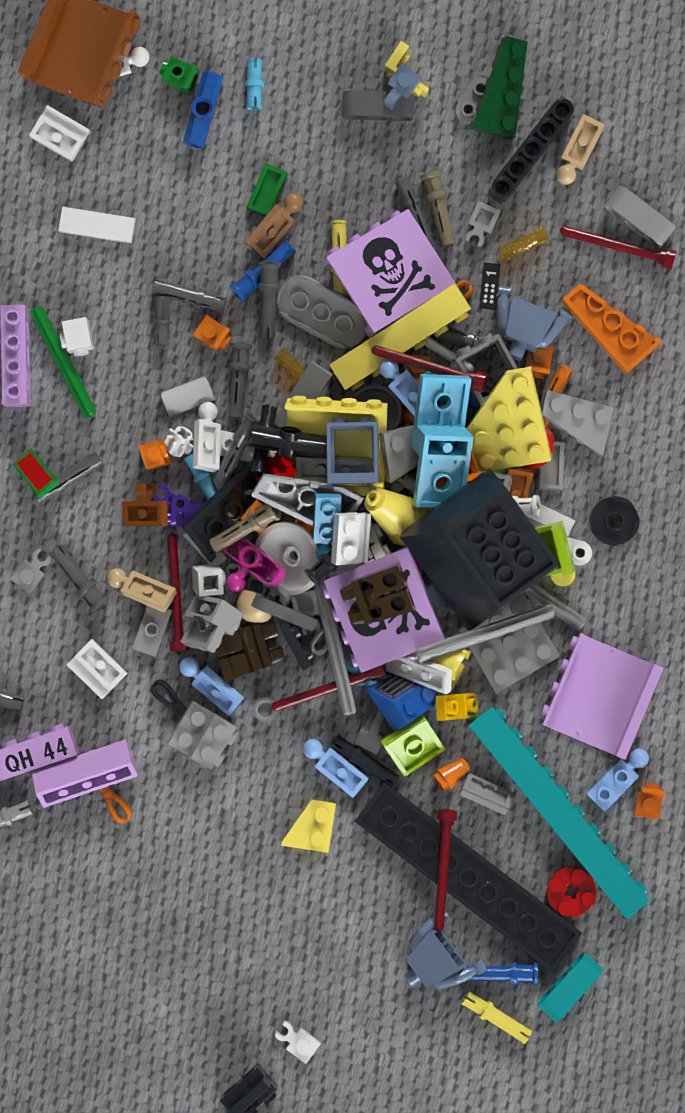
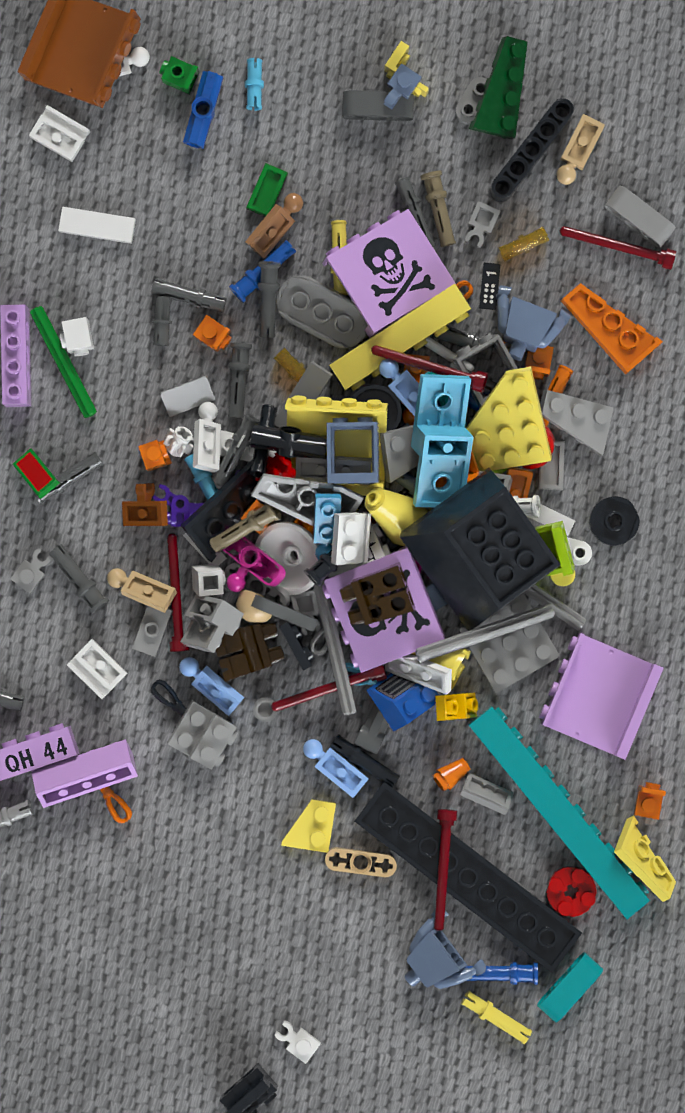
(343, 854): none -> tan beam
(413, 745): lime tile -> none
(618, 779): light blue plate -> none
(637, 855): none -> light yellow wing

